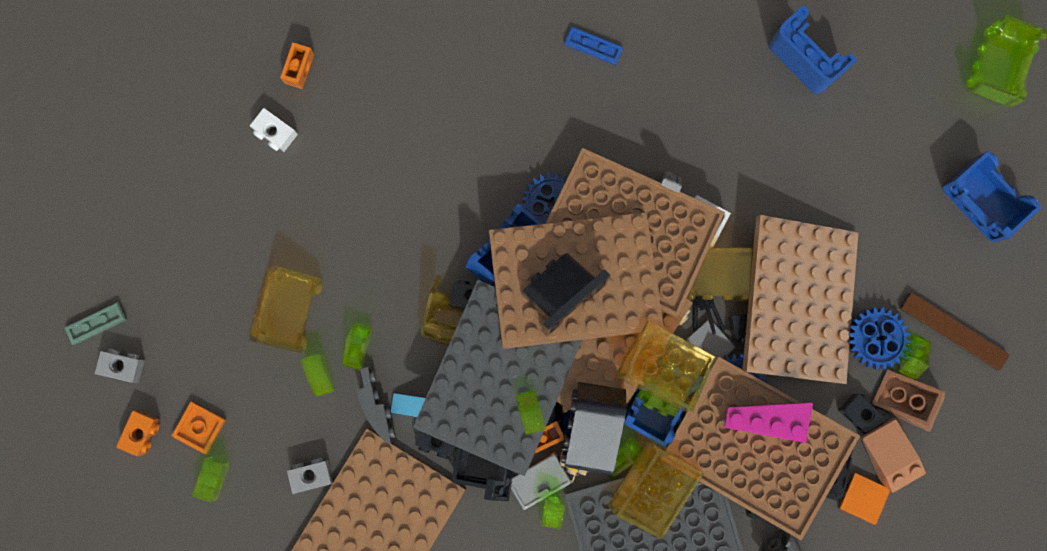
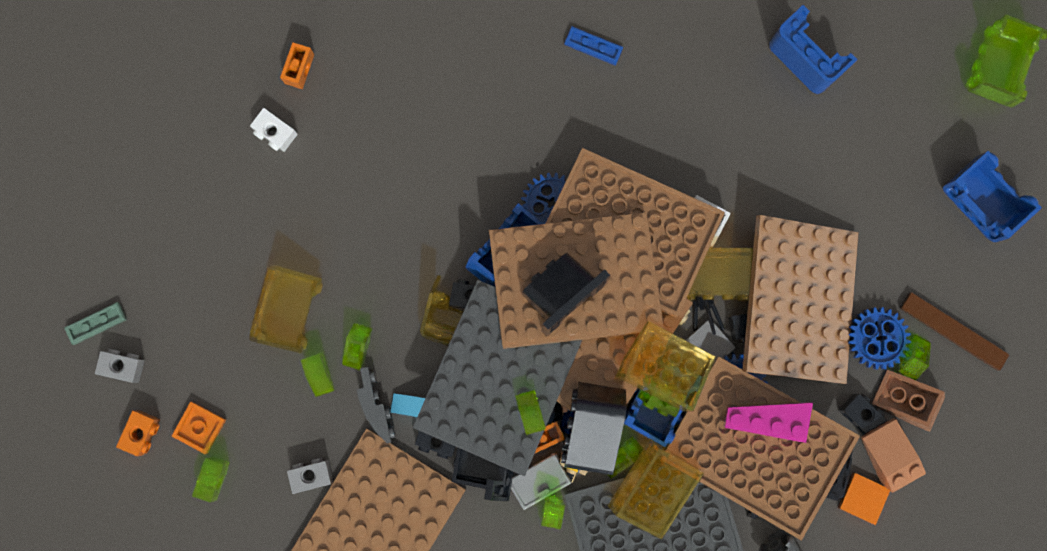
(671, 181): light grey tile -> none

